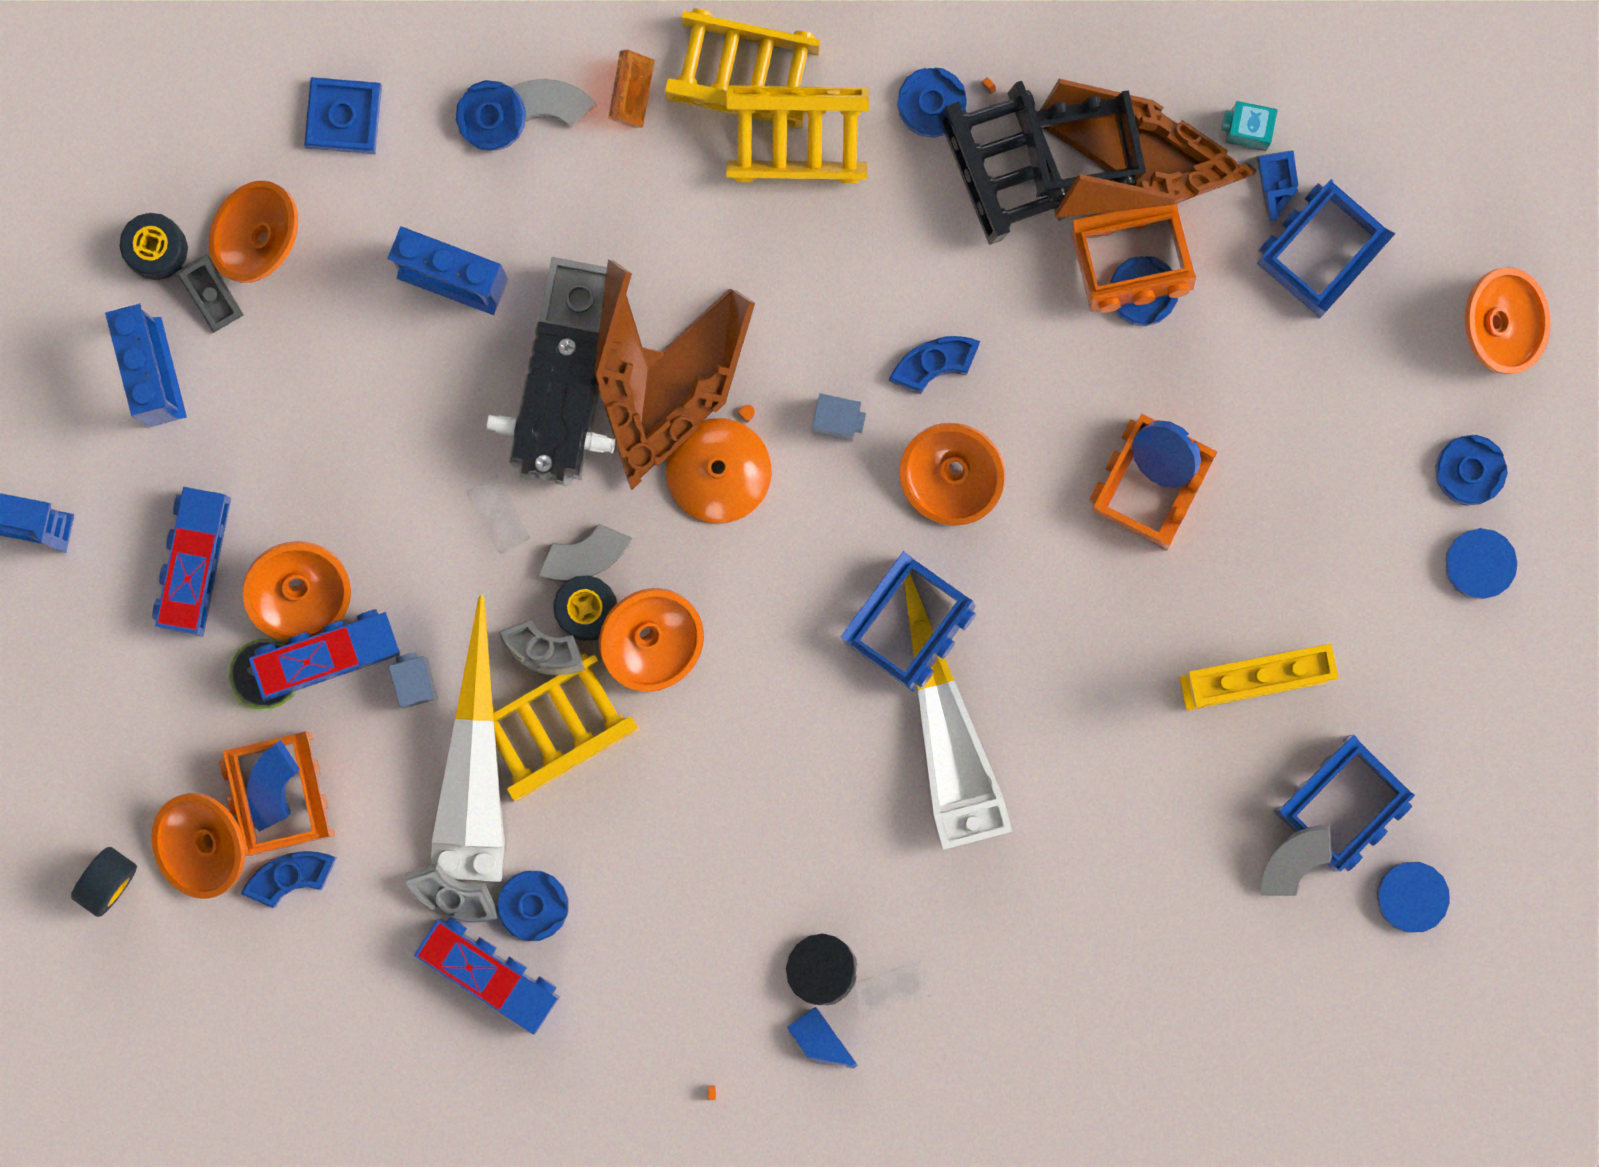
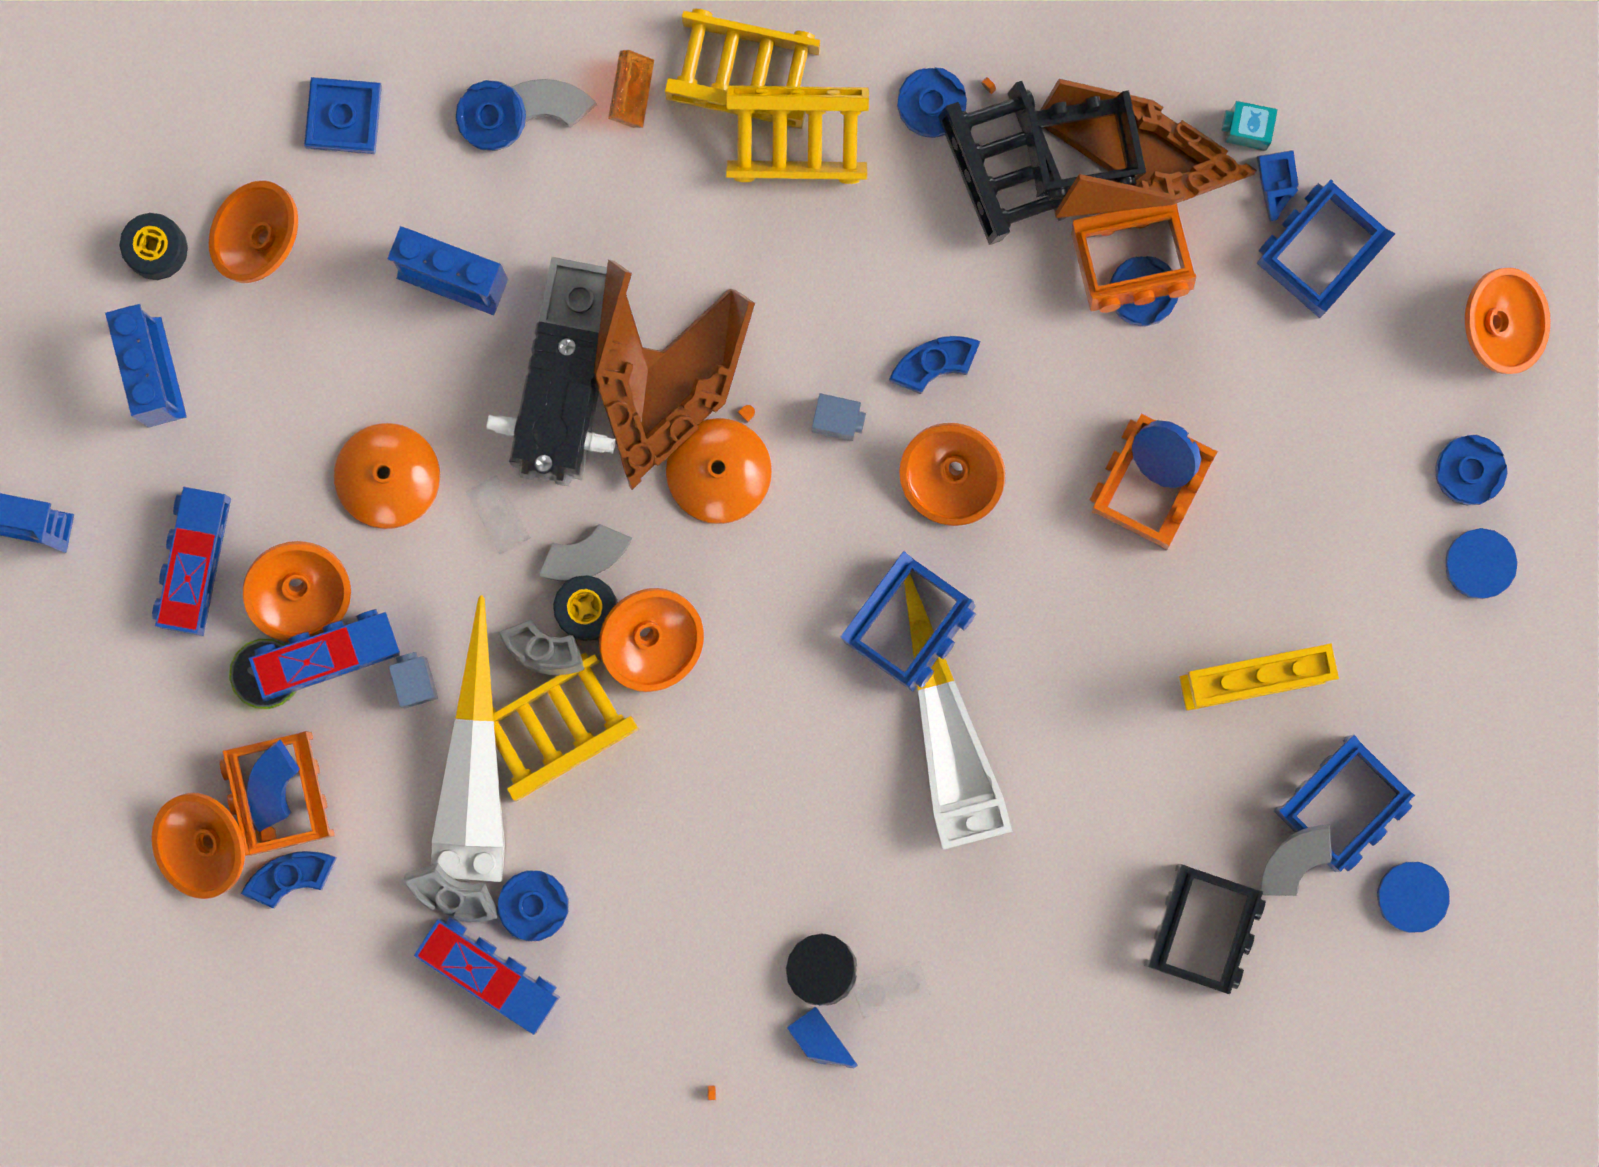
(103, 881): black wheel -> none
(210, 293): dark grey slope -> none
(268, 834): none -> orange piece
(406, 491): none -> orange dish
(1242, 940): none -> black window

